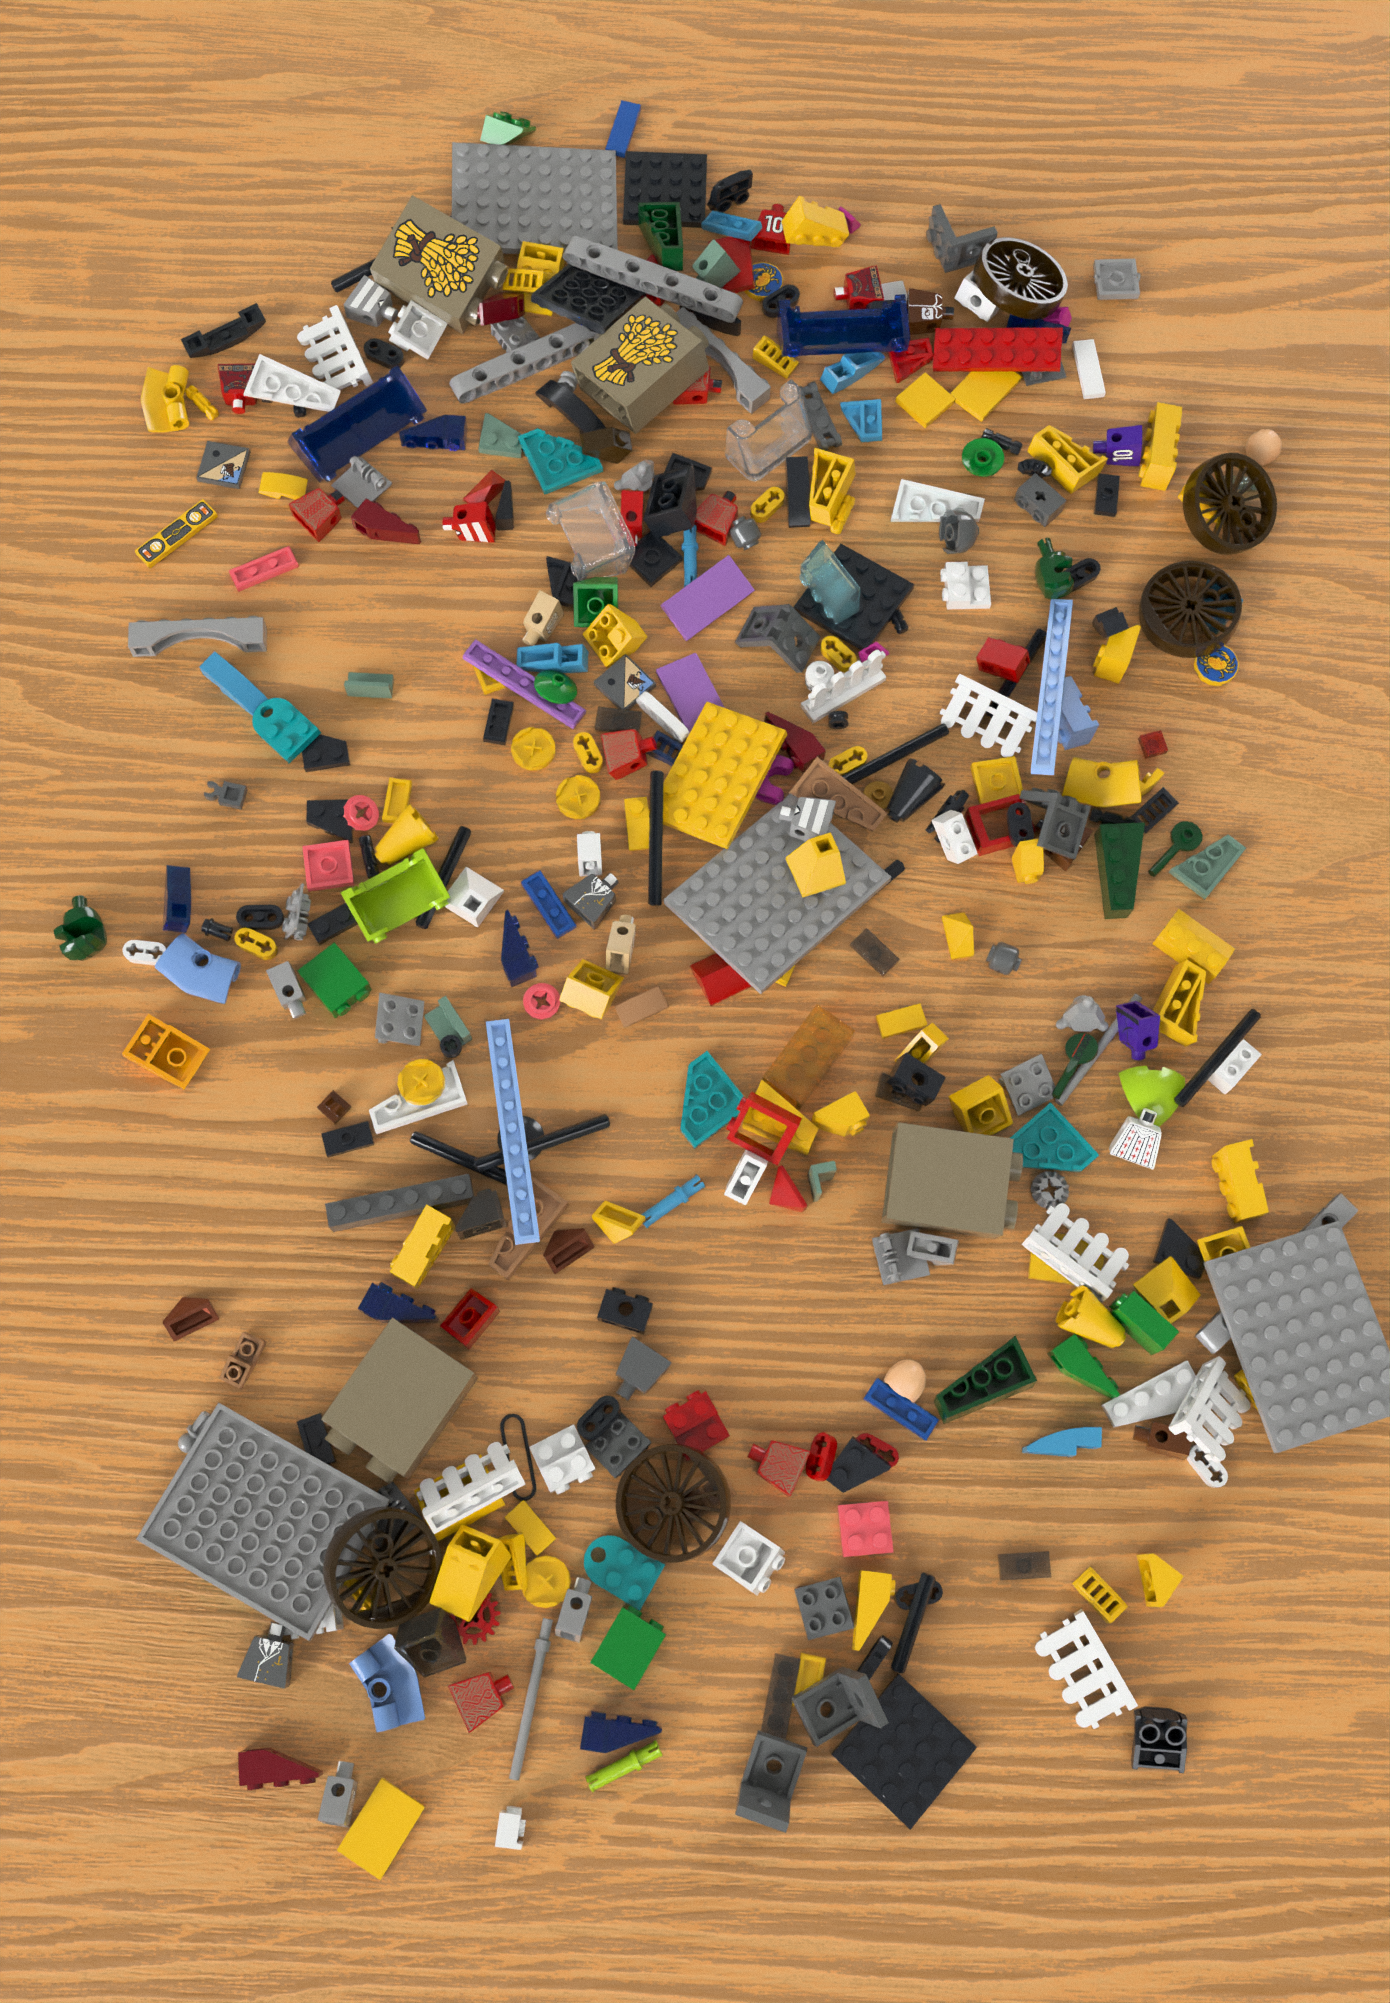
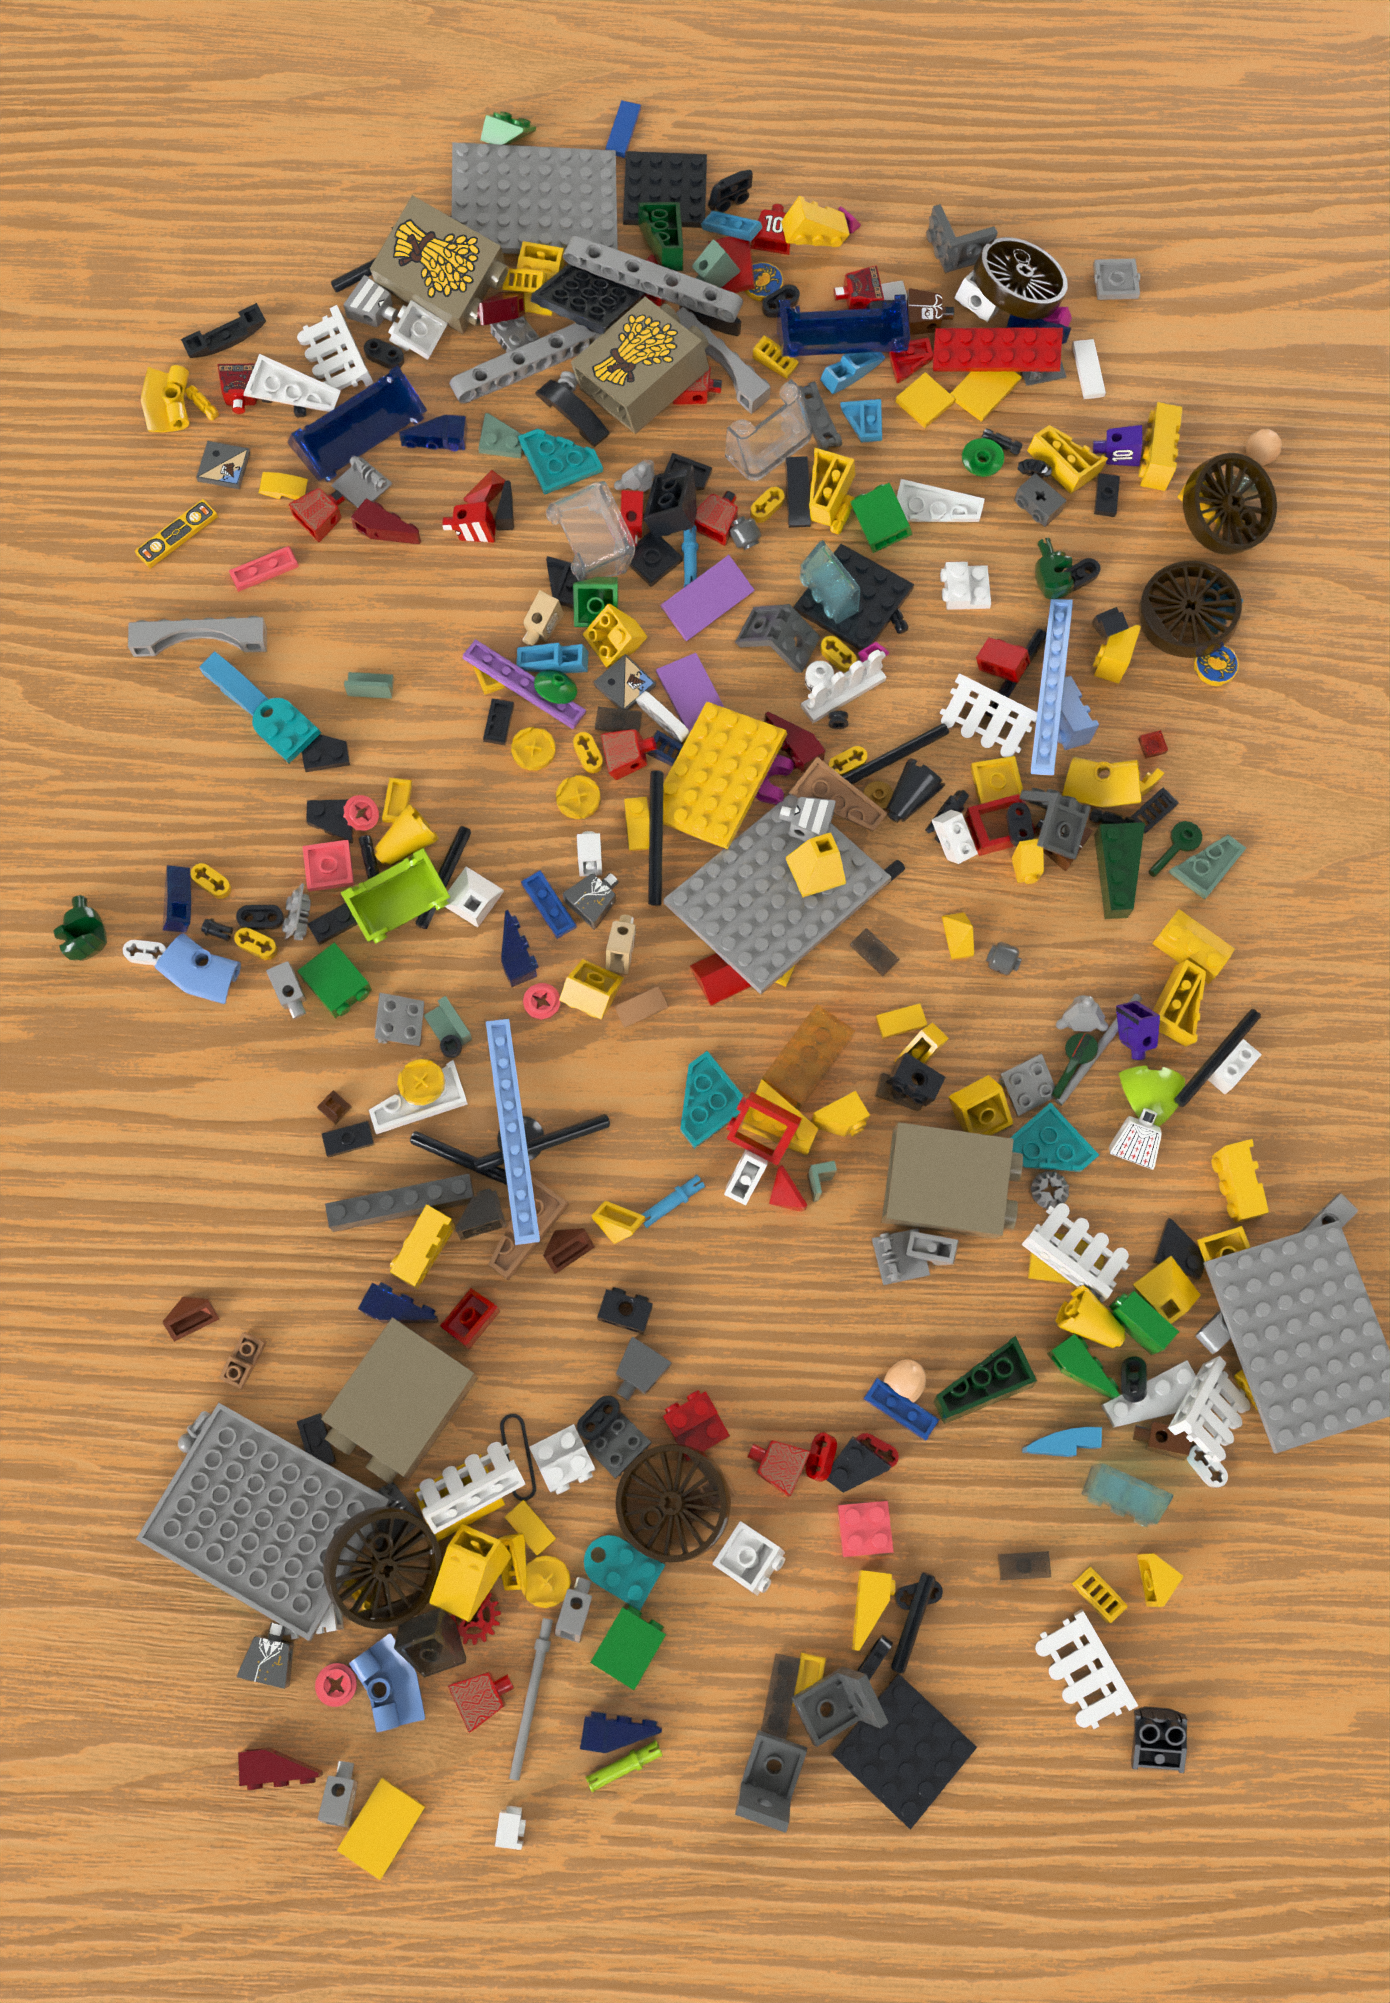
(165, 1051): light orange slope -> none
(213, 877): none -> yellow beam
(229, 795): dark grey plate -> none
(323, 1685): none -> coral gear
(606, 444): dark brown slope -> none
(824, 1608): dark grey hinge -> none
(881, 517): none -> green brick
(958, 531): dark grey cylinder -> none
(1126, 1495): none -> clear light blue slope
(1134, 1381): none -> black plate

